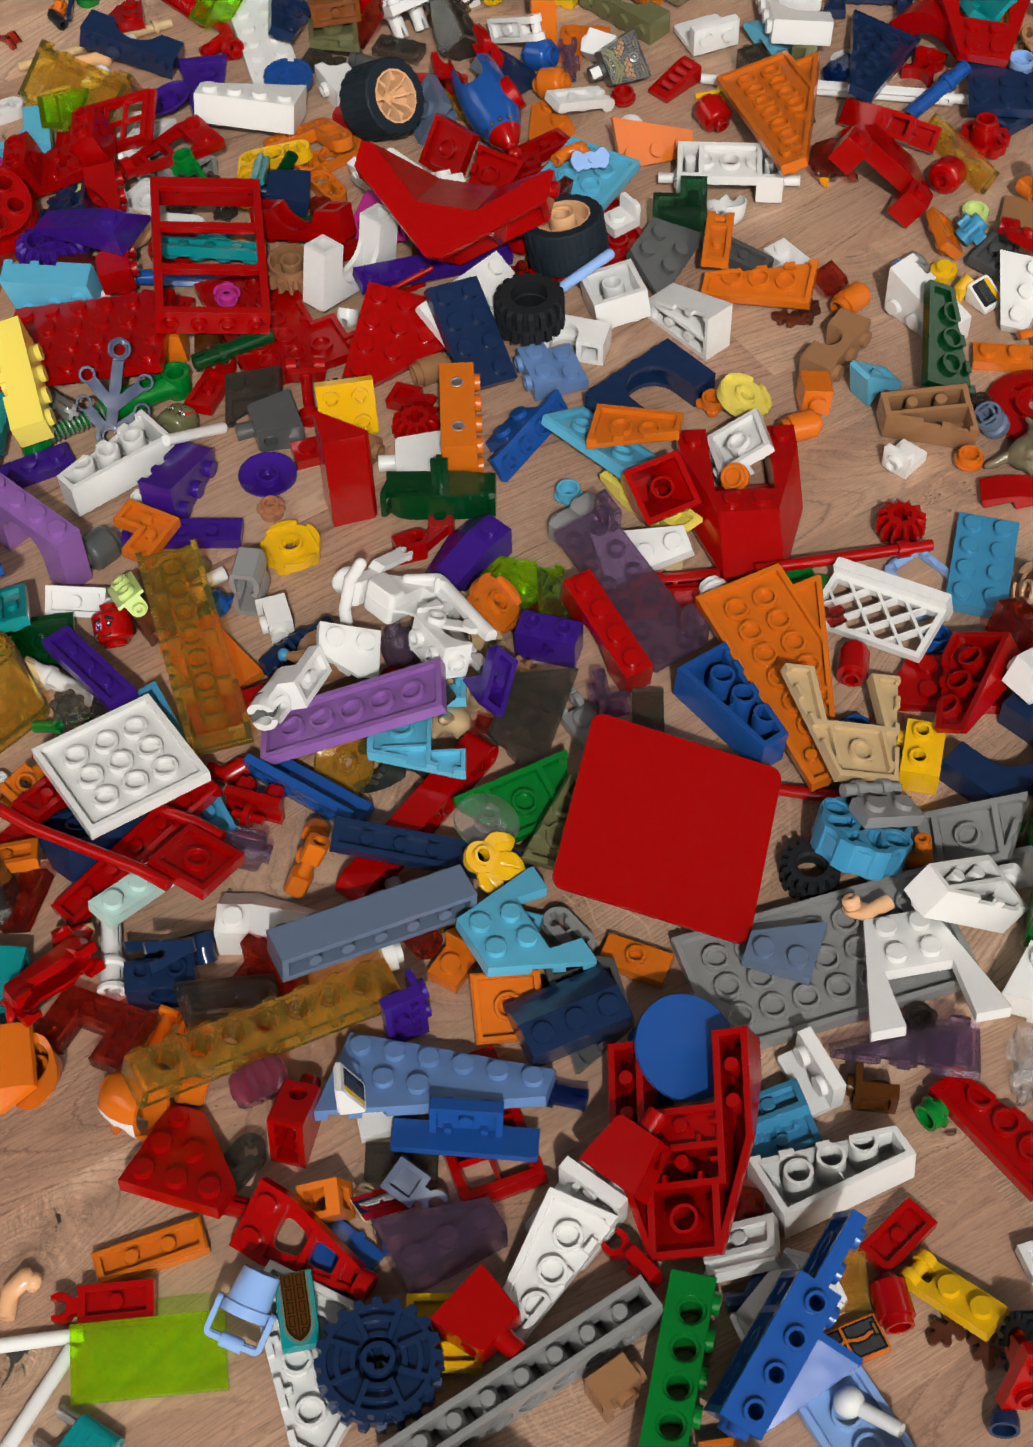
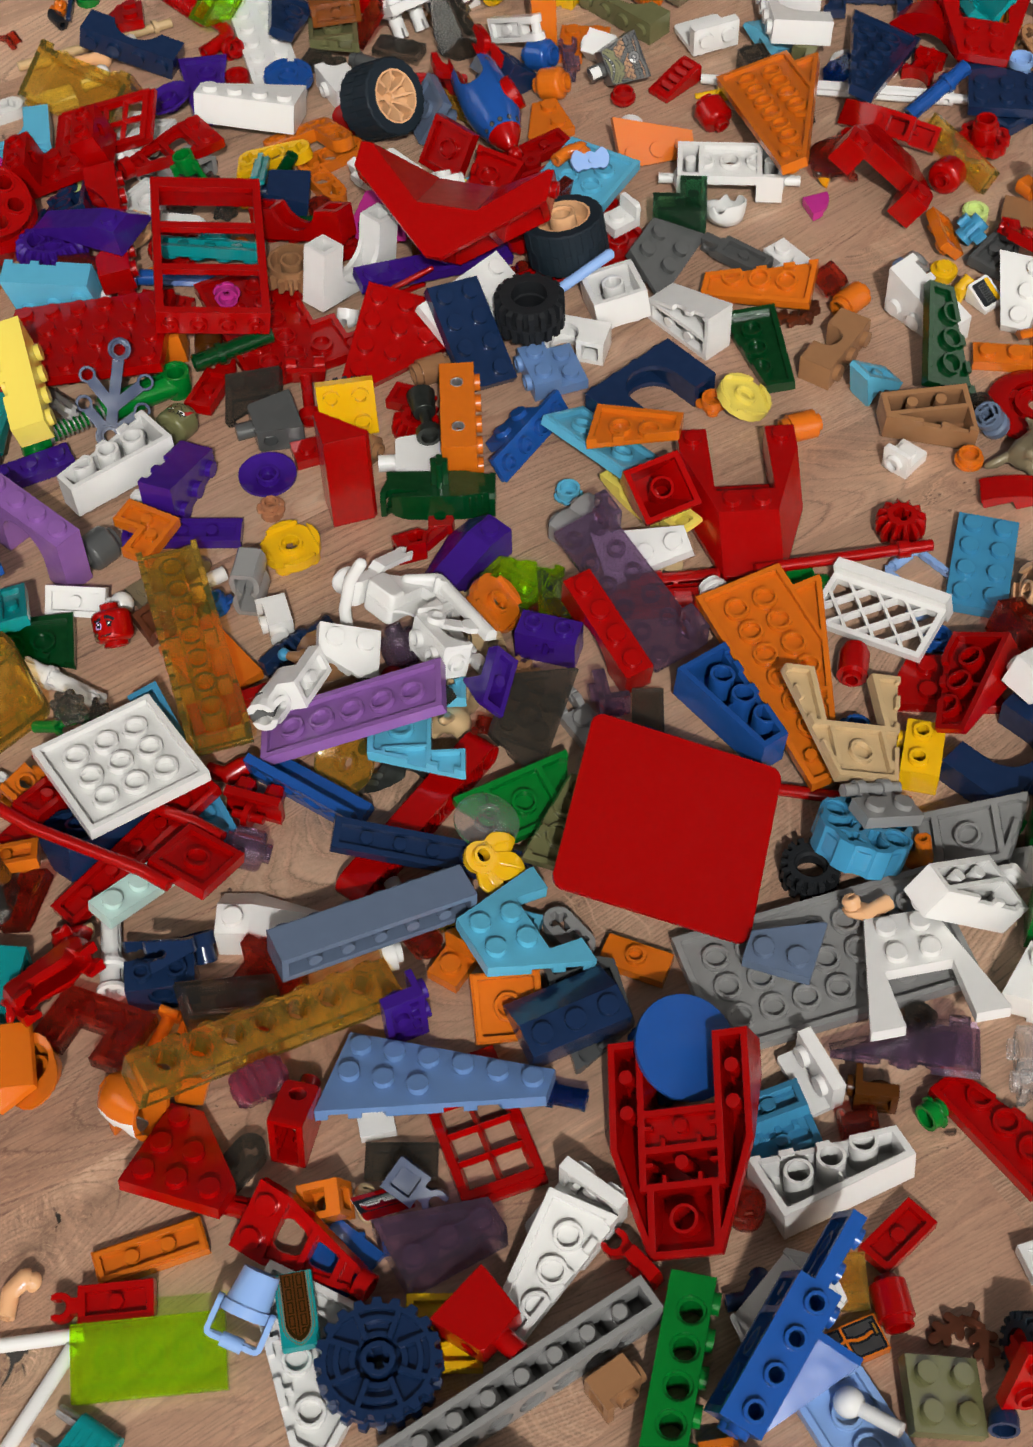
(57, 107): clear neon green slope -> none
(89, 668): dark purple plate -> none
(126, 593): yellowish green hinge -> none
(194, 434): white bar -> none
(237, 75): none -> red tile
(309, 856): orange bar -> none
(348, 1091): white slope -> none
(422, 404): none -> pearl dark grey piece
(465, 1130): blue bracket -> none
(579, 99): white plate -> none
(631, 1153): red torso -> none
(717, 240): orange plate -> none
(735, 476): orange plate -> none
(740, 441): white plate -> none
(750, 1249): white plate -> none
(762, 345): none -> dark green wing
(814, 391): orange brick -> none
(816, 204): none -> dark pink tile
(835, 616): clear red hand -> none
(856, 1121): none -> clear red bush
(942, 1397): none -> olive plate
(954, 1296): yellow plate -> none

